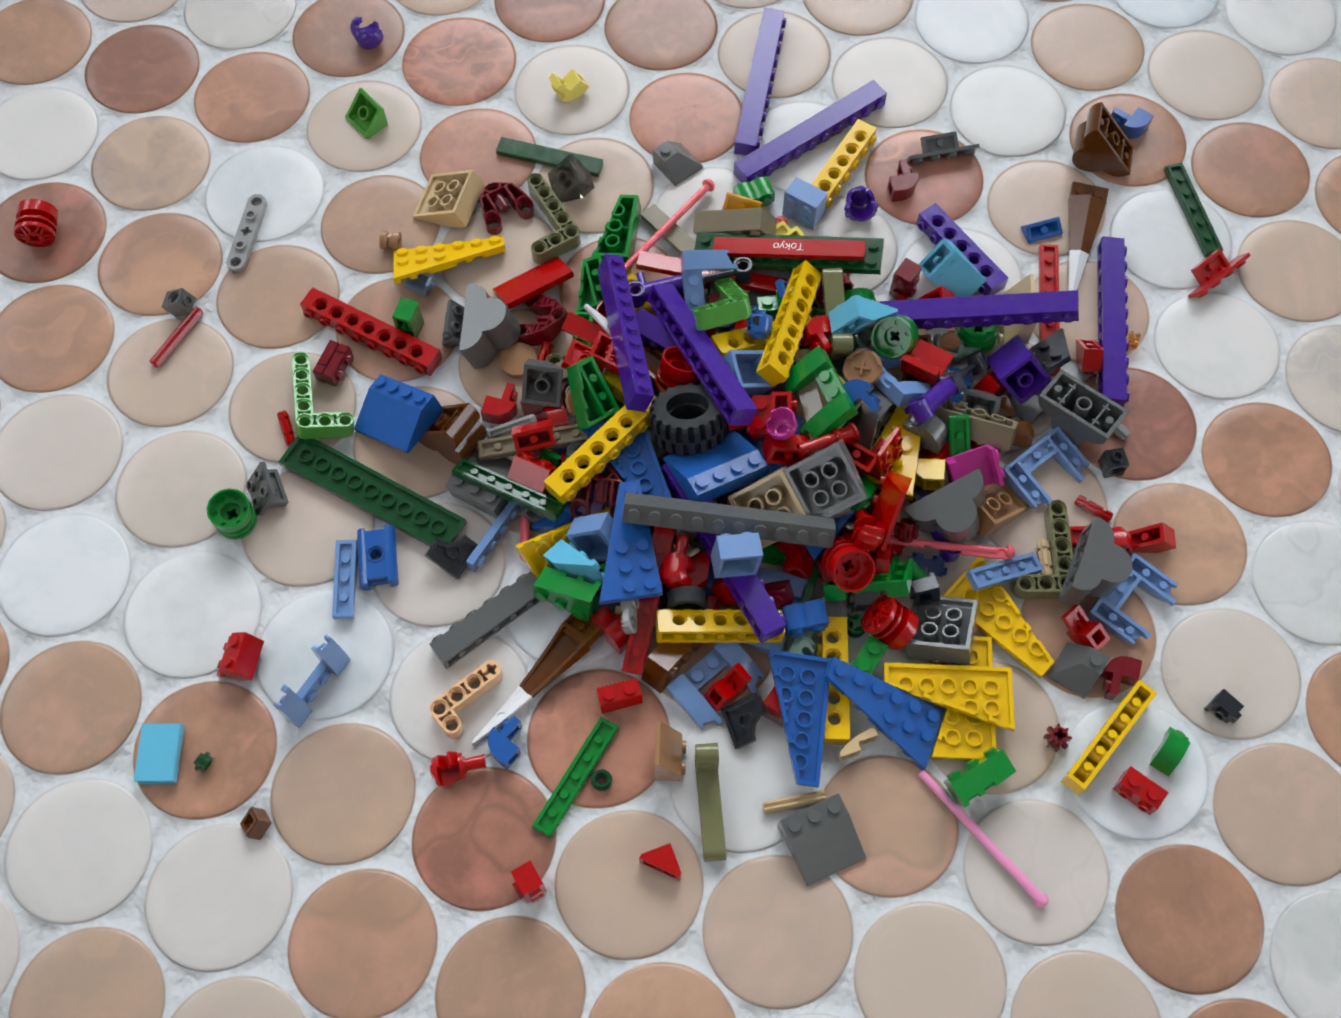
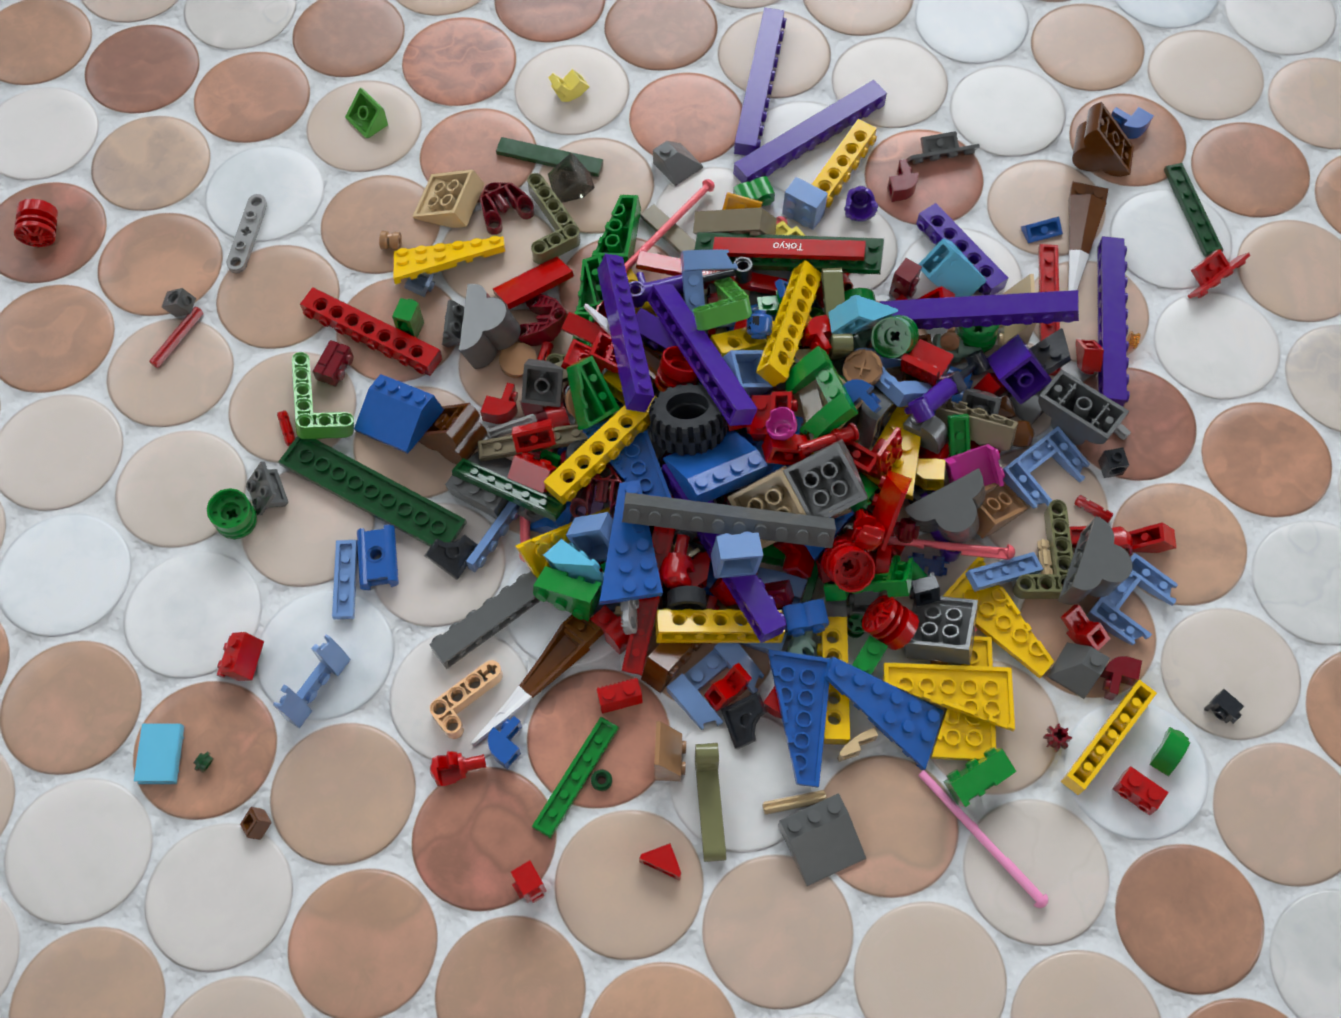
(366, 37): dark purple hair -> none

